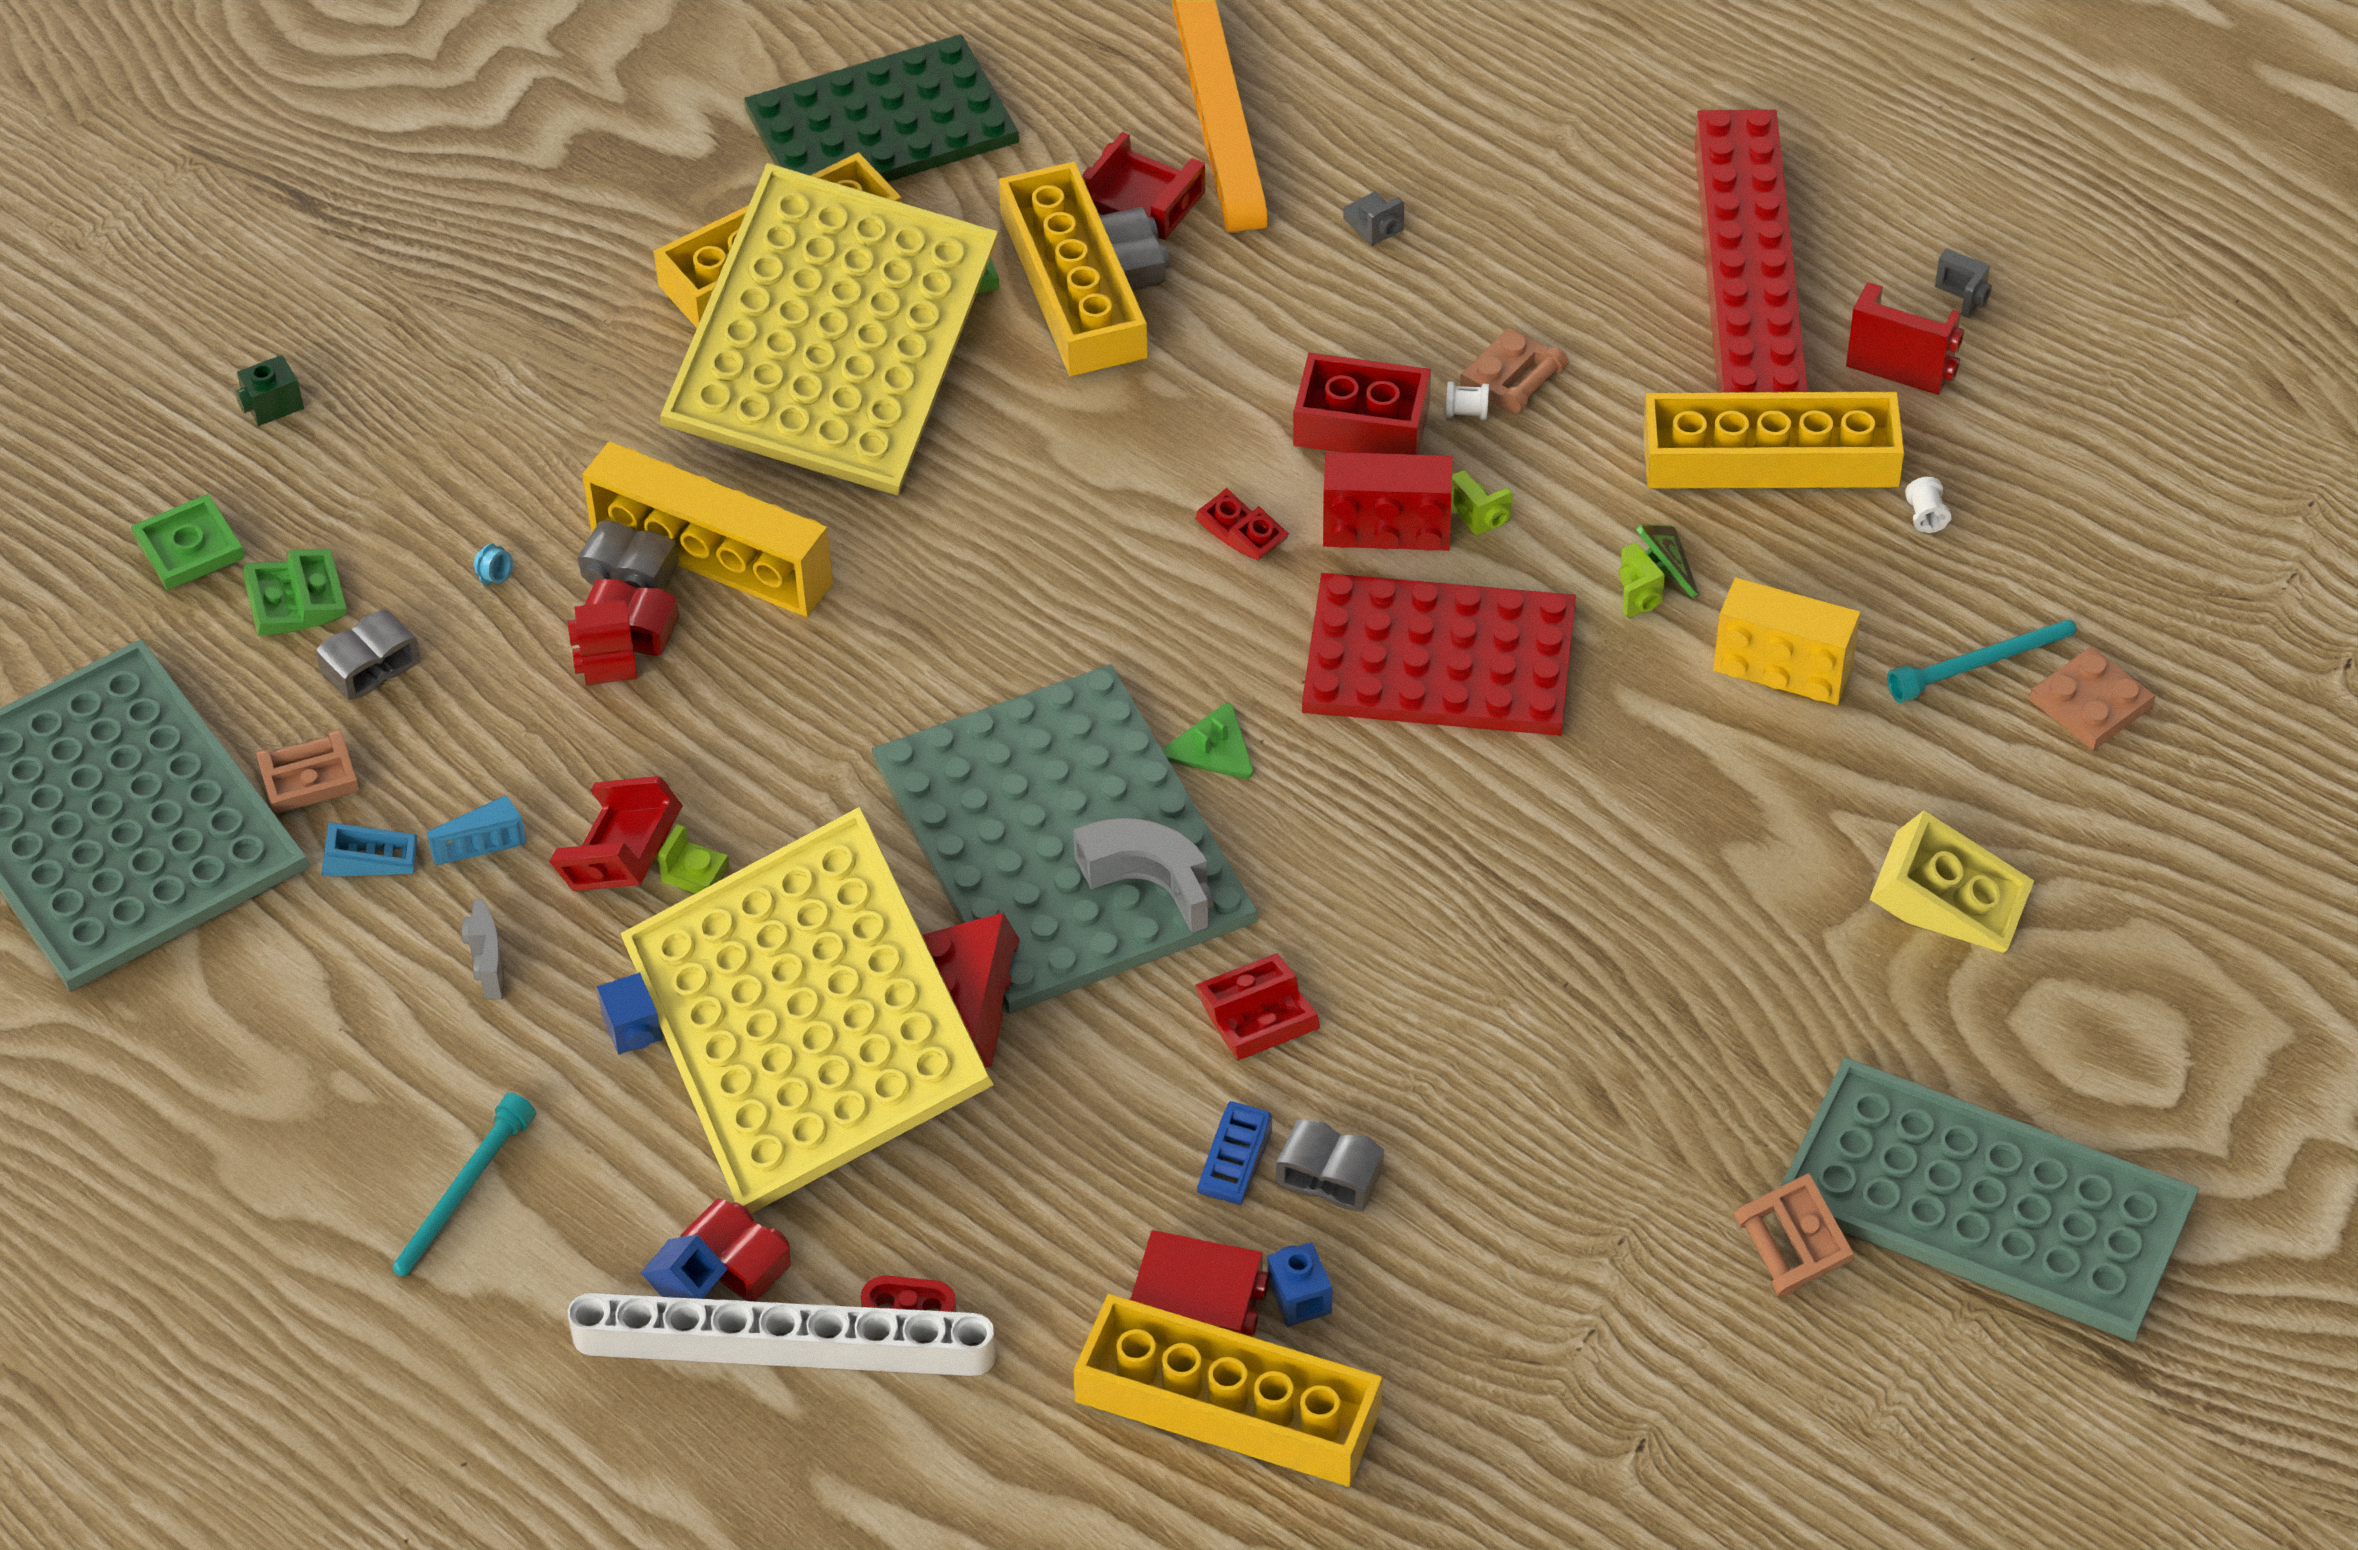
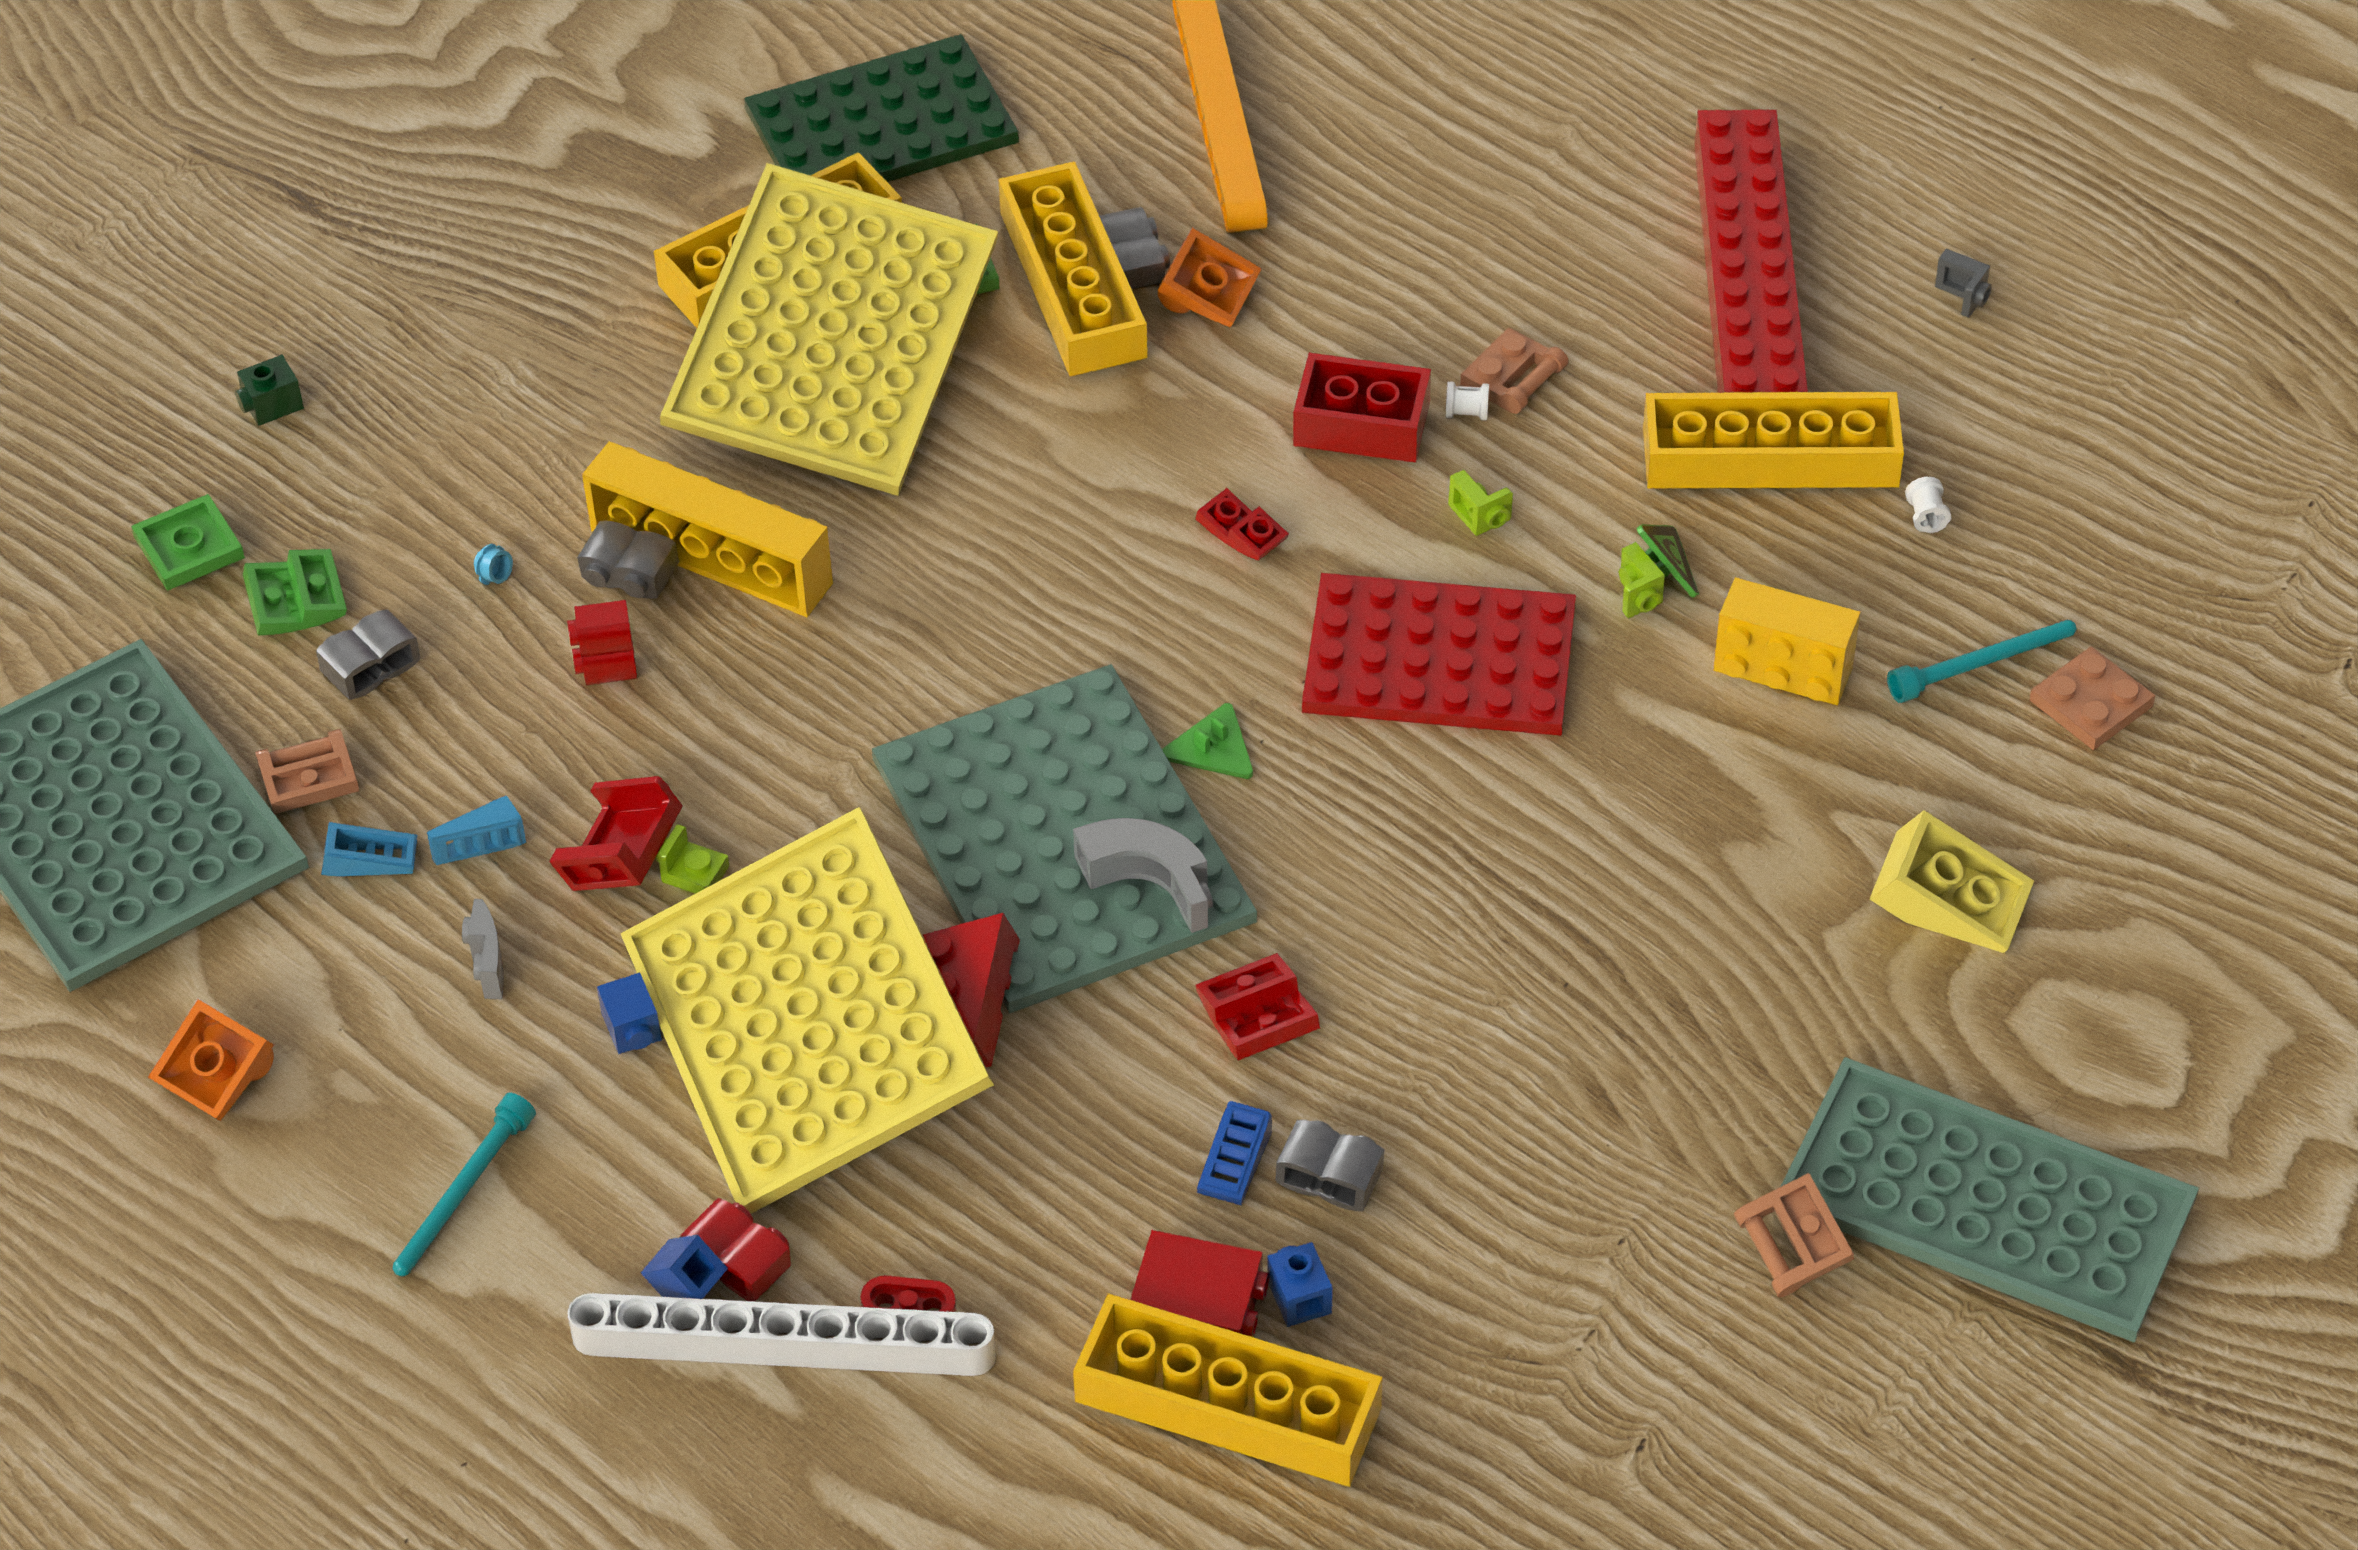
(212, 1060): none -> orange slope
(650, 612): red brick -> none
(1130, 181): red panel -> none
(1207, 280): none -> orange slope
(1375, 217): dark grey bracket -> none
(1387, 501): red brick -> none
(1903, 344): red panel -> none

